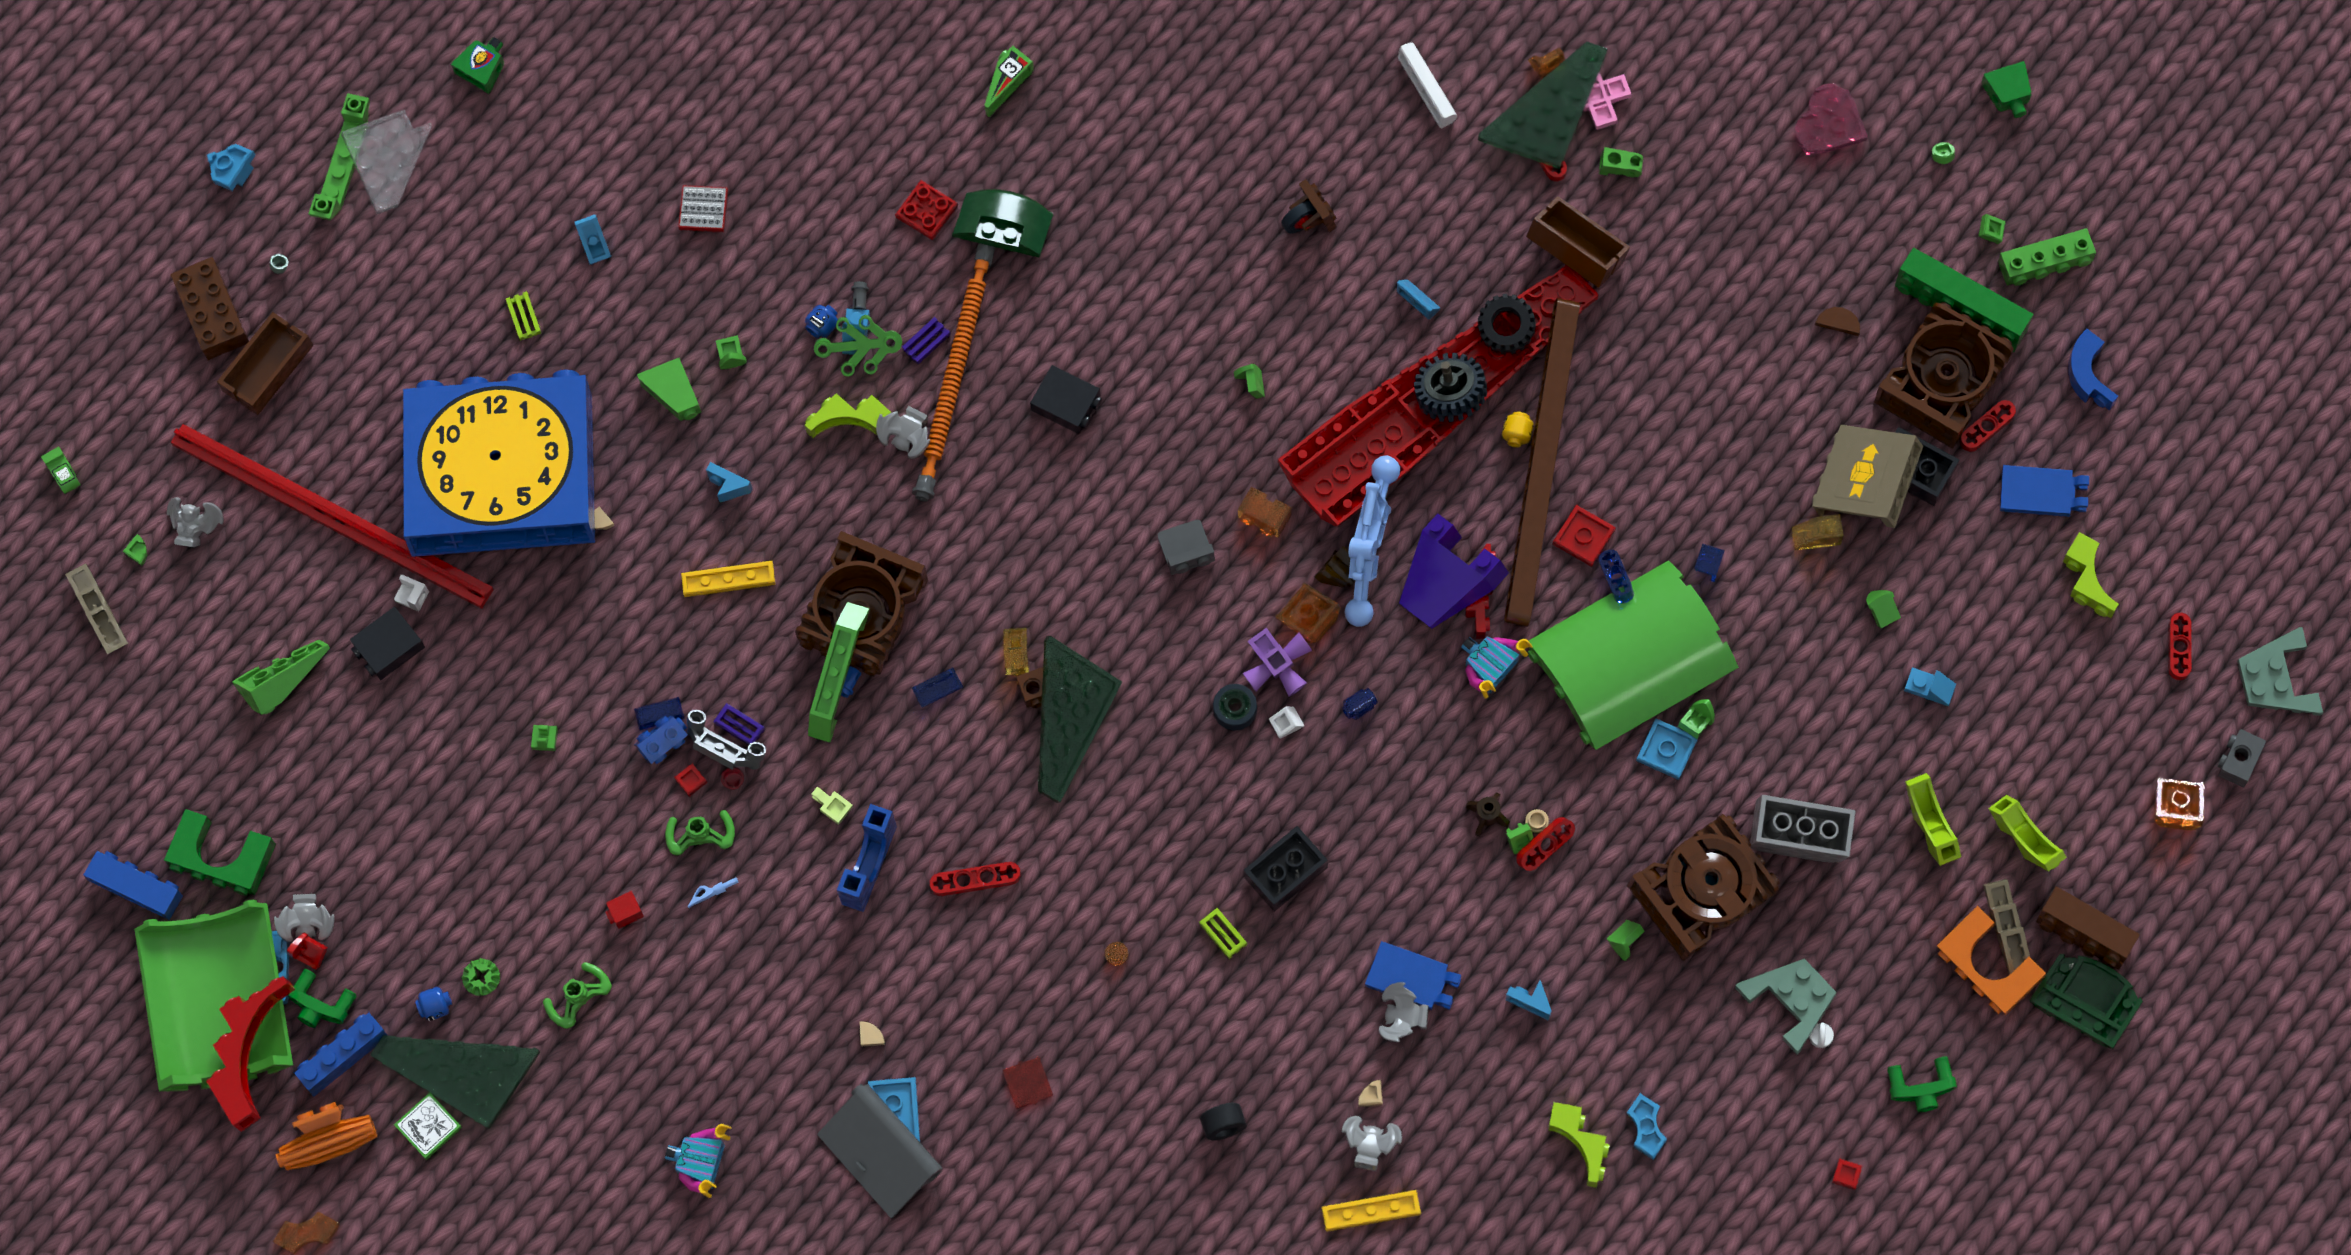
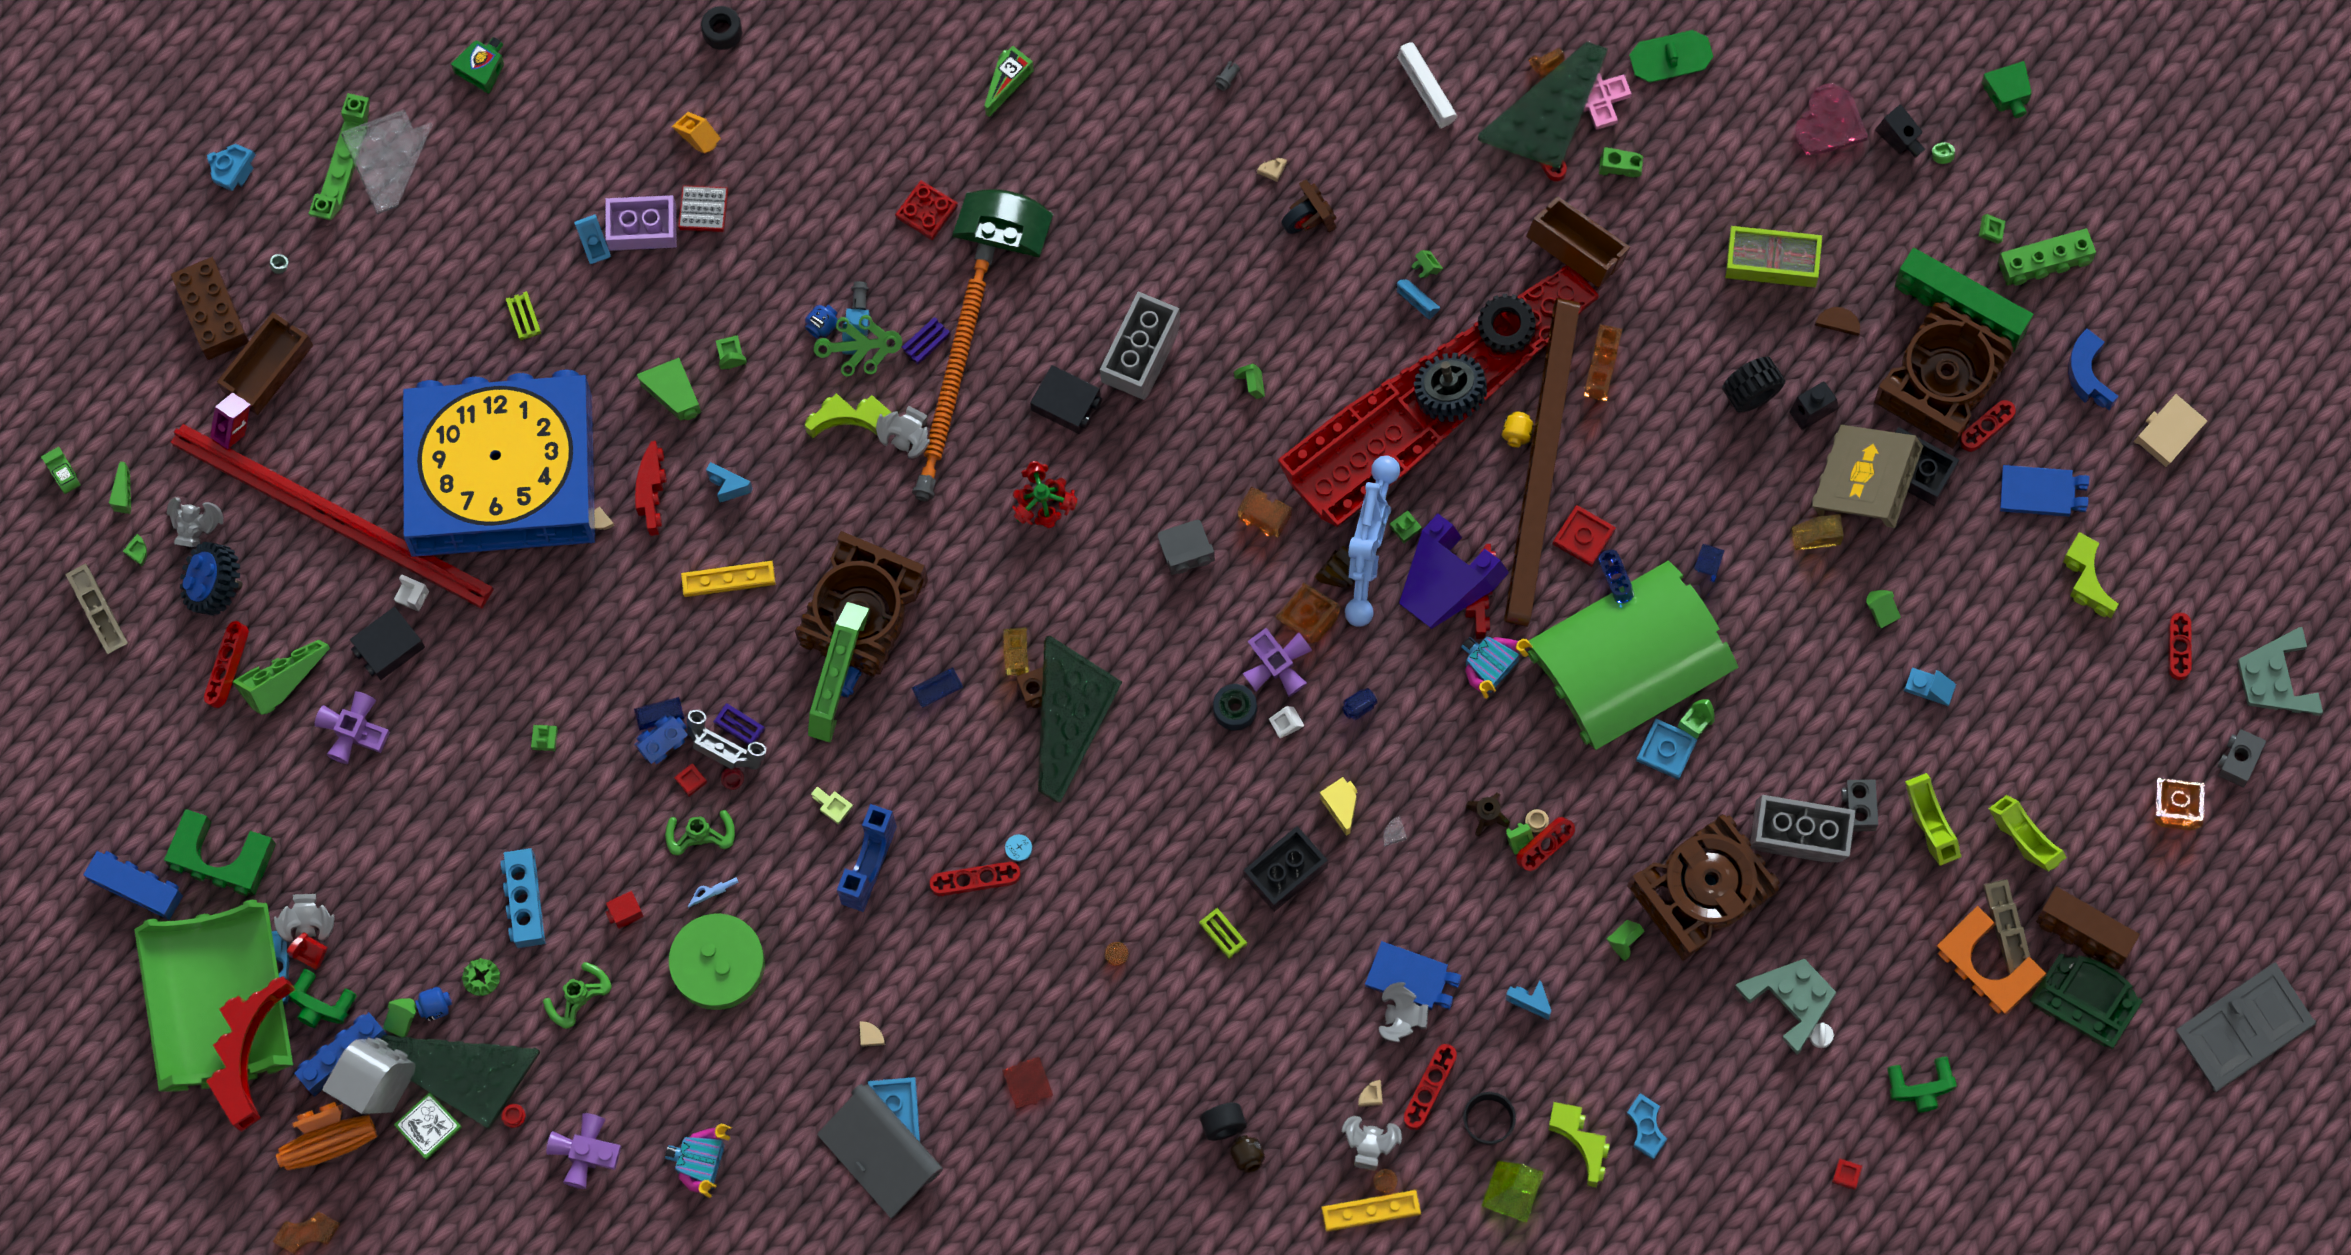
(121, 492): none -> bright green slope
(210, 578): none -> black wheel
(222, 664): none -> red beam
(230, 420): none -> magenta brick
(352, 728): none -> medium lavender brick
(370, 1076): none -> light grey brick
(400, 1016): none -> bright green tile
(513, 1116): none -> red plate
(533, 932): none -> dark azure brick
(584, 1150): none -> medium lavender brick
(641, 223): none -> lavender brick
(648, 484): none -> red slope
(697, 132): none -> light orange slope
(716, 961): none -> bright green brick
(718, 15): none -> black tyre
(1018, 848): none -> medium azure piece
(1042, 493): none -> red plant
(1141, 346): none -> light grey brick
(1224, 80): none -> dark grey pin
(1247, 1154): none -> dark brown head
(1272, 169): none -> tan tile
(1341, 803): none -> light yellow slope
(1385, 1181): none -> clear orange plate
(1394, 832): none -> clear tile
(1405, 526): none -> bright green tile
(1428, 262): none -> bright green tile
(1429, 1086): none -> red beam
(1495, 1097): none -> black tyre
(1513, 1189): none -> clear neon green slope
(1603, 362): none -> clear orange arch
(1671, 56): none -> green shield
(1753, 384): none -> black tyre
(1773, 256): none -> brick
(1817, 404): none -> black torso
(1865, 805): none -> dark grey brick
(1901, 132): none -> black torso
(2170, 430): none -> tan container
(2245, 1027): none -> dark grey door

